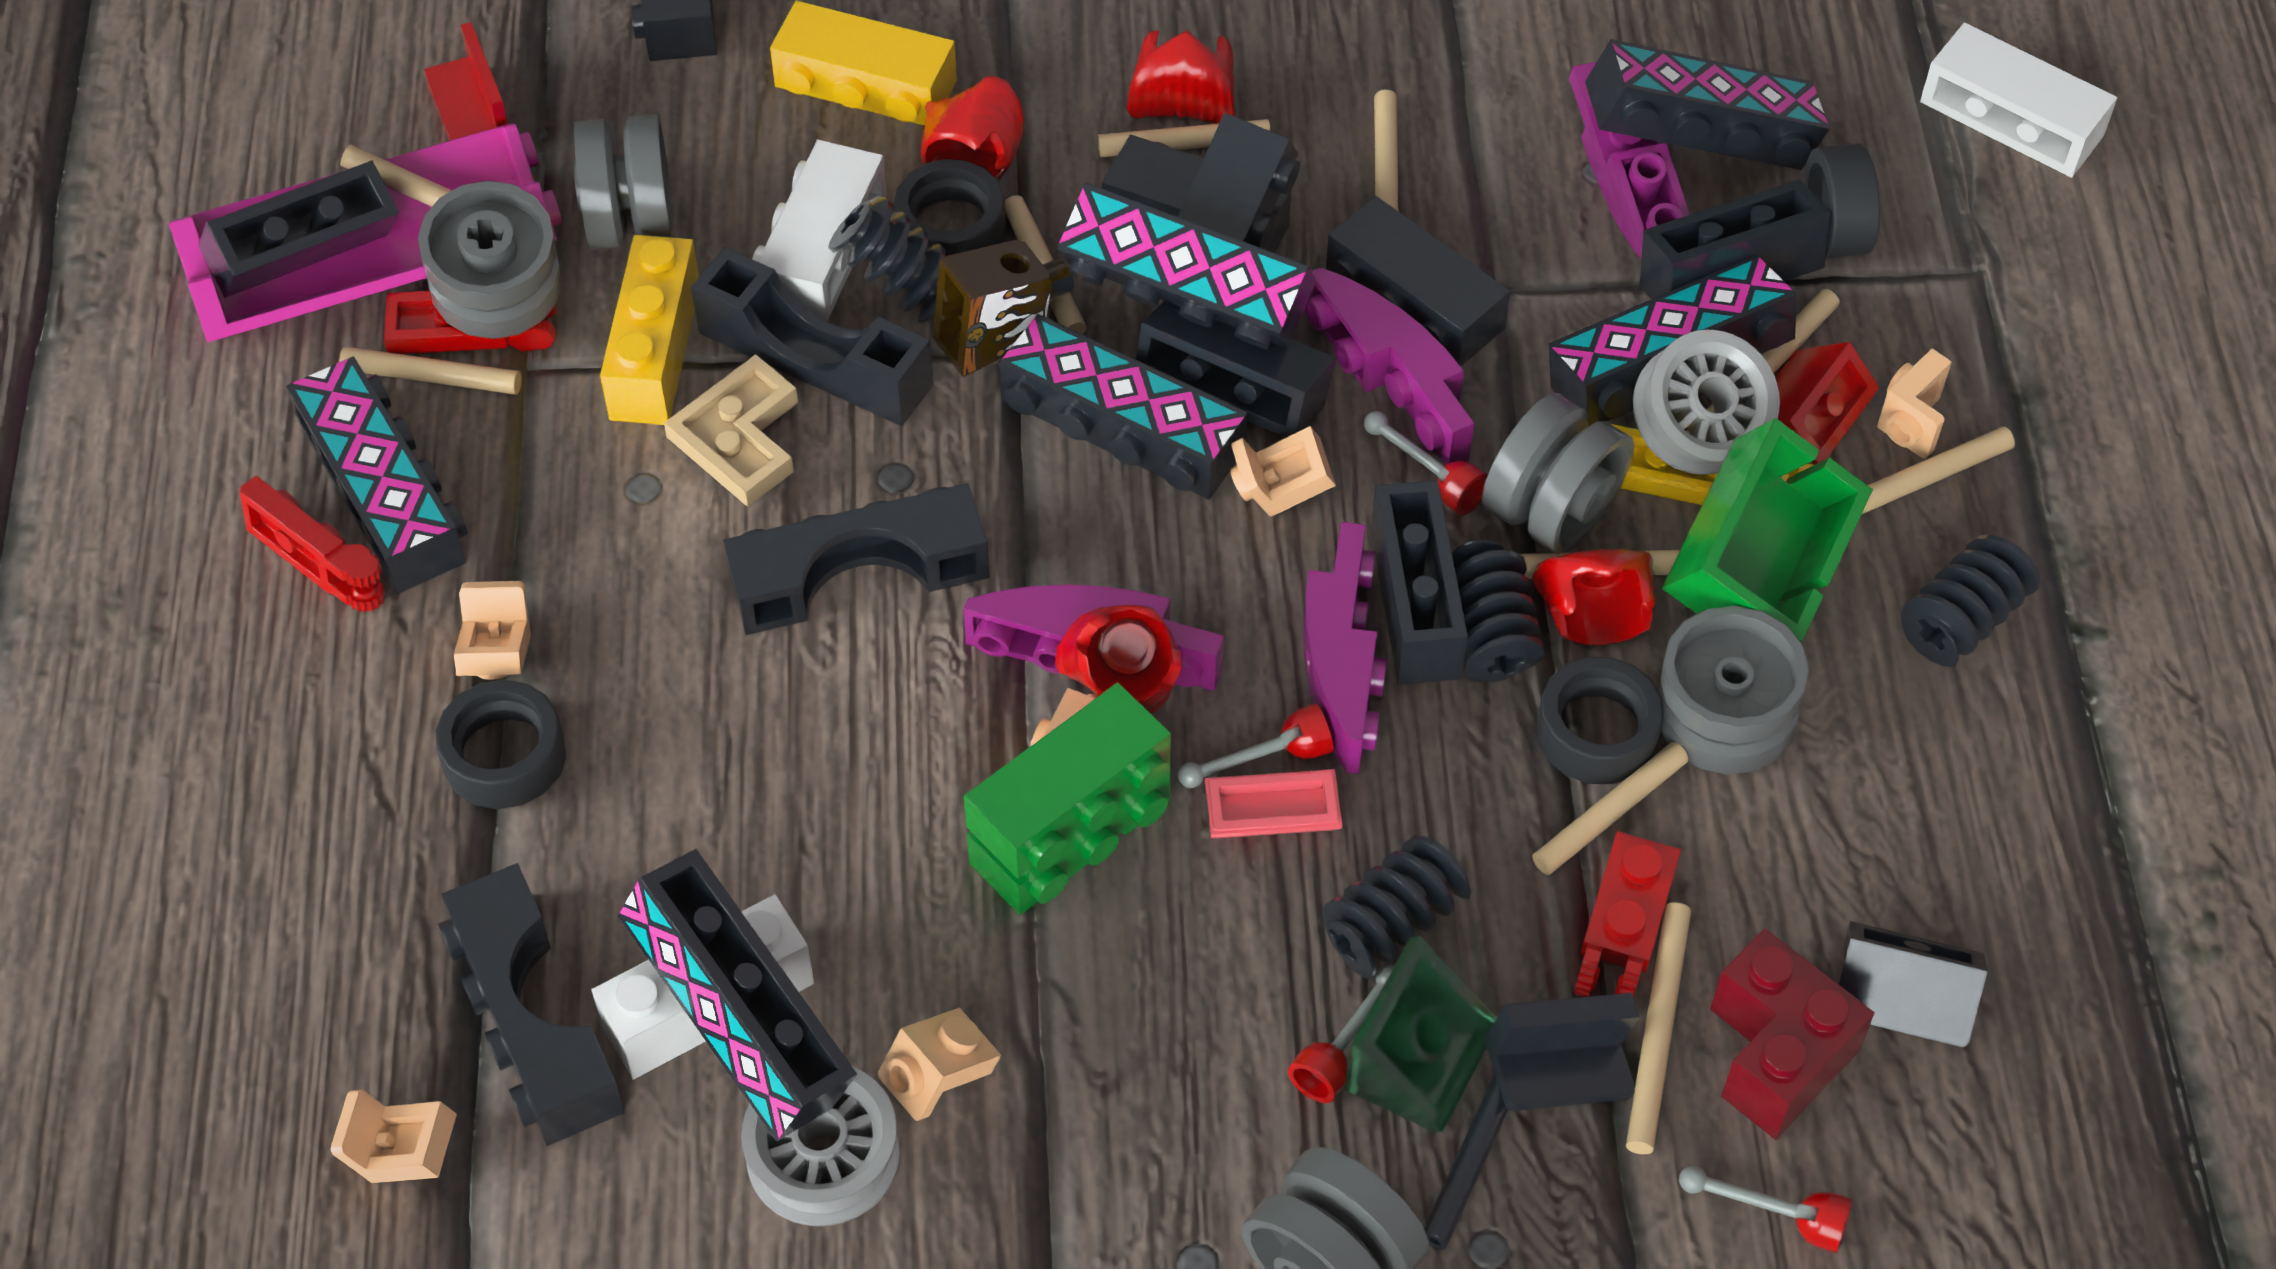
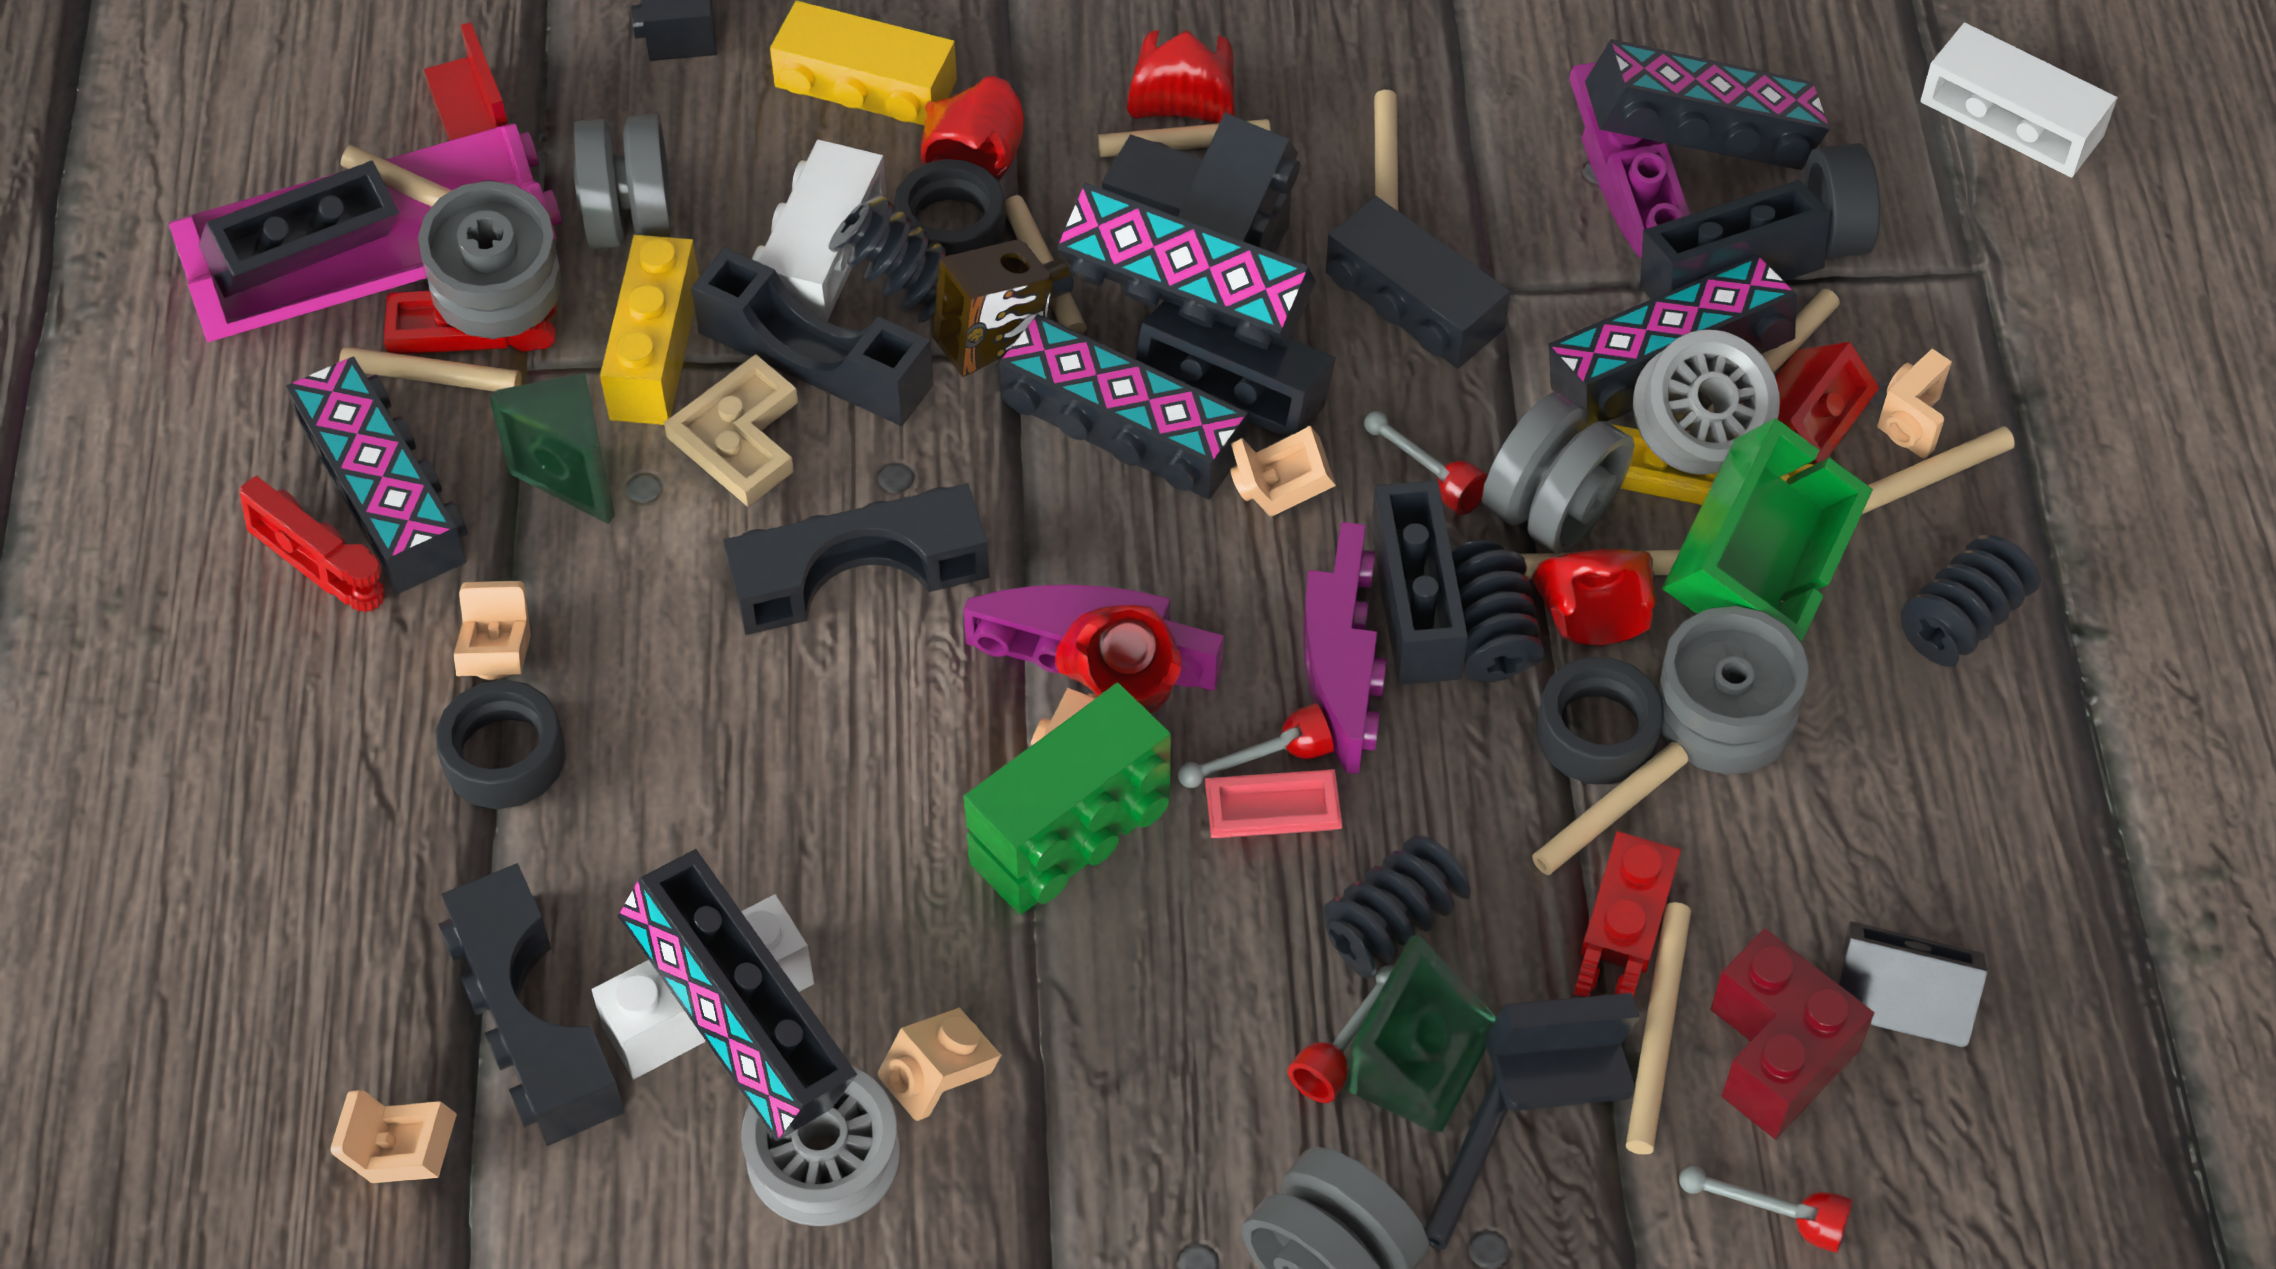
(555, 442): none -> clear green slope
(1394, 350): magenta slope -> none

